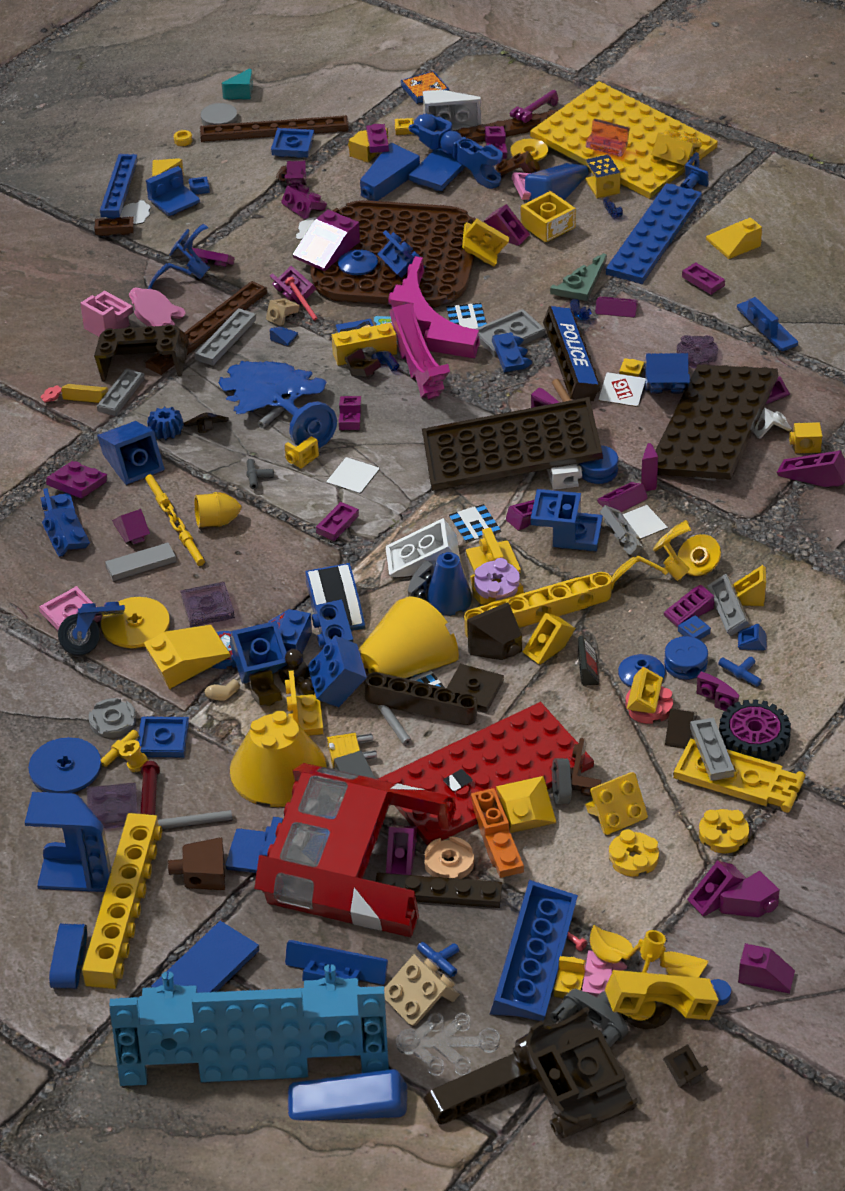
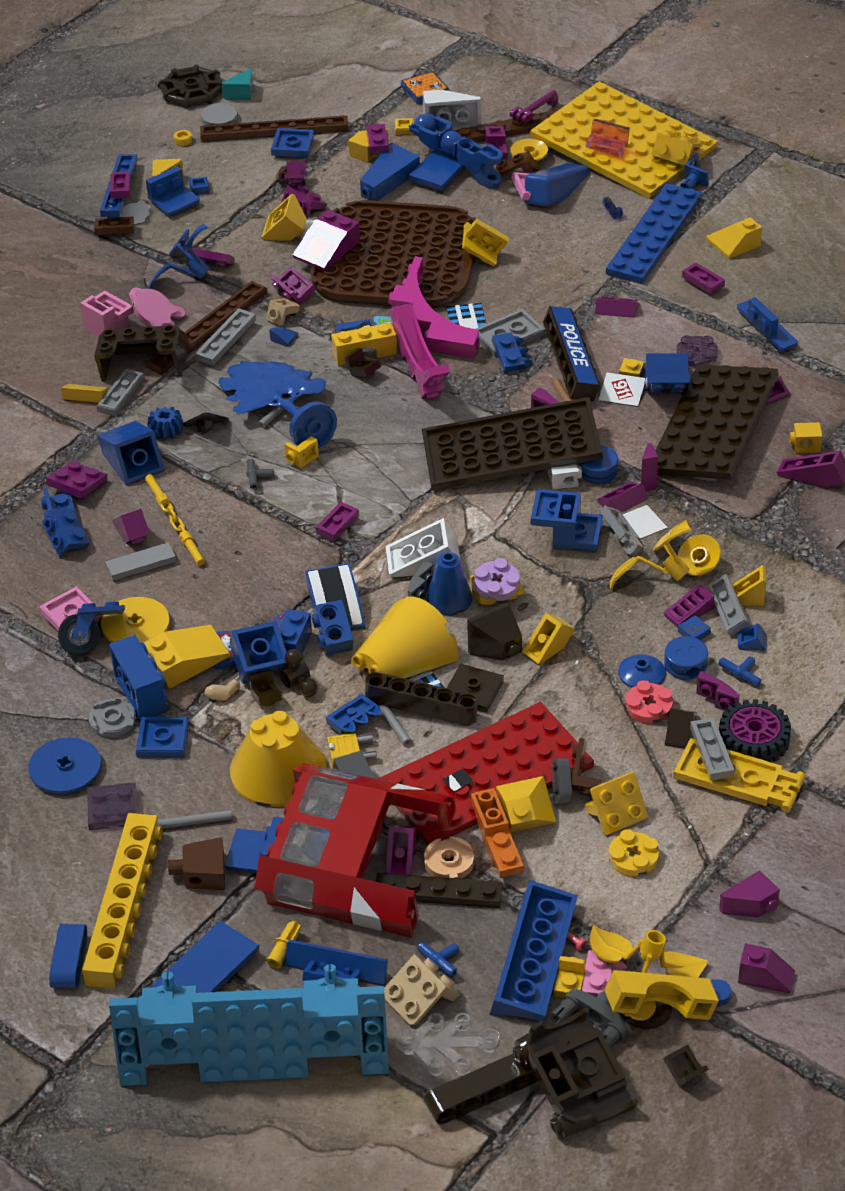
(51, 393): coral plant -> none
(84, 858): blue windscreen -> none
(120, 185): none -> magenta plate
(127, 749): yellow piece -> none
(138, 677): none -> blue brick
(149, 785): dark red axle -> none
(191, 86): none -> dark brown plate
(207, 604): clear purple plate -> none
(215, 509): yellow helmet -> none
(278, 953): none -> yellow axle
(285, 221): none -> yellow slope
(290, 282): coral piece -> none
(305, 709): yellow bracket -> none
(337, 671): blue brick -> none
(349, 1097): piece -> none
(350, 412): magenta slope -> none
(353, 475): white sticker -> none
(353, 714): none -> blue plate
(357, 262): blue dish -> none
(386, 357): clear blue arm -> none
(397, 254): blue bracket -> none
(472, 521): sticker -> none
(491, 550): yellow bracket -> none
(507, 223): magenta slope -> none
(520, 514): magenta slope -> none
(548, 216): yellow brick -> none
(553, 599): yellow beam -> none
(581, 281): sand green wing -> none
(582, 314): clear blue arm -> none
(587, 663): pearl dark grey slope -> none
(606, 176): piece -> none
(645, 691): yellow slope -> none
(717, 880): magenta slope -> none
(736, 827): yellow plate -> none
(770, 419): white bracket -> none

